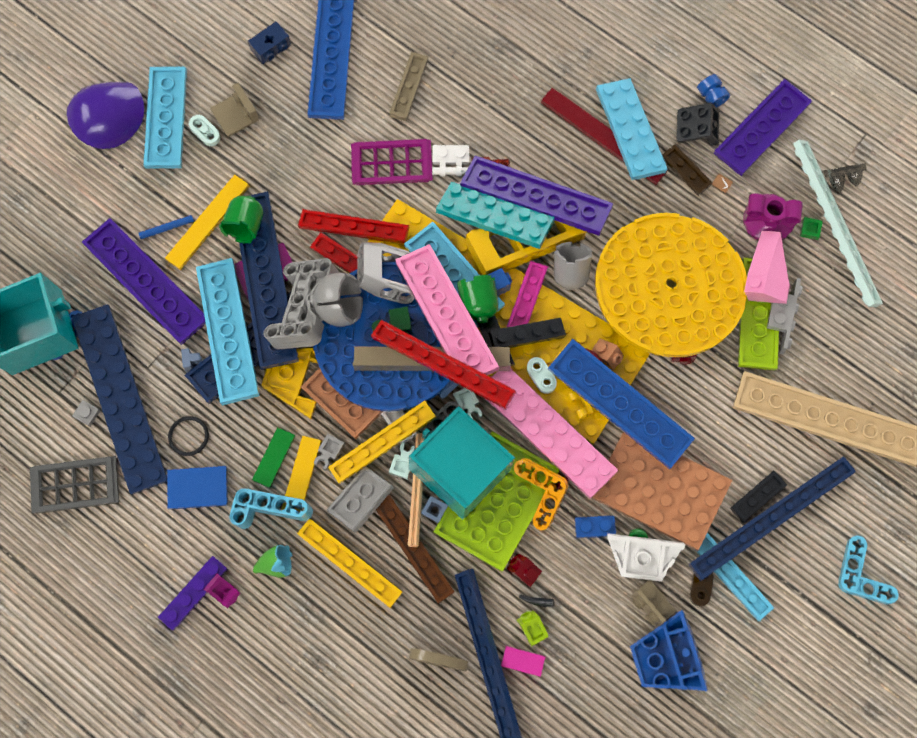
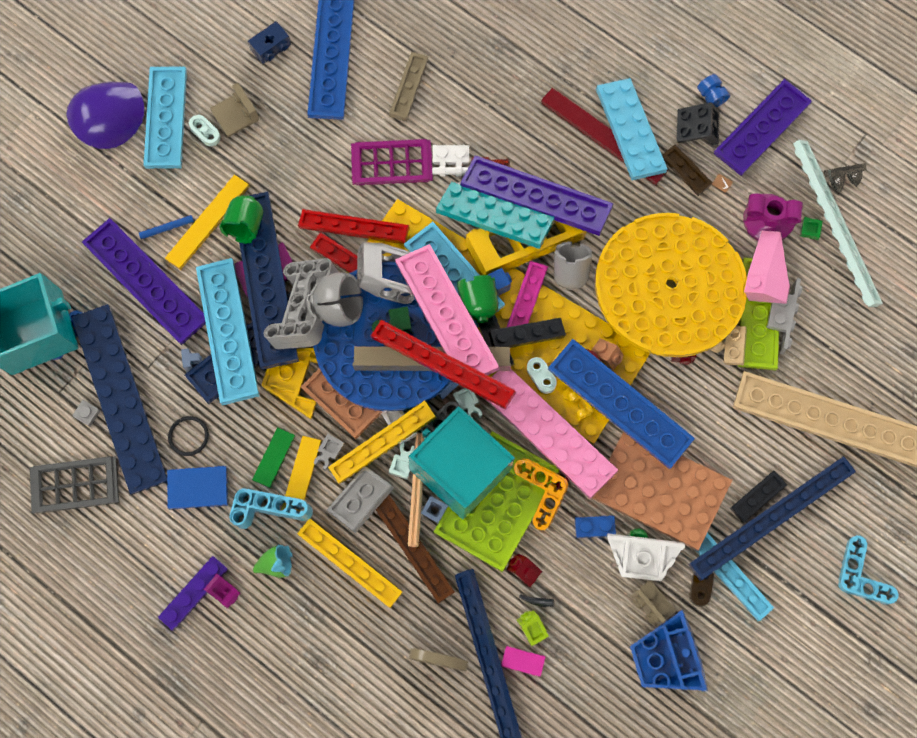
(734, 346): none -> tan plate

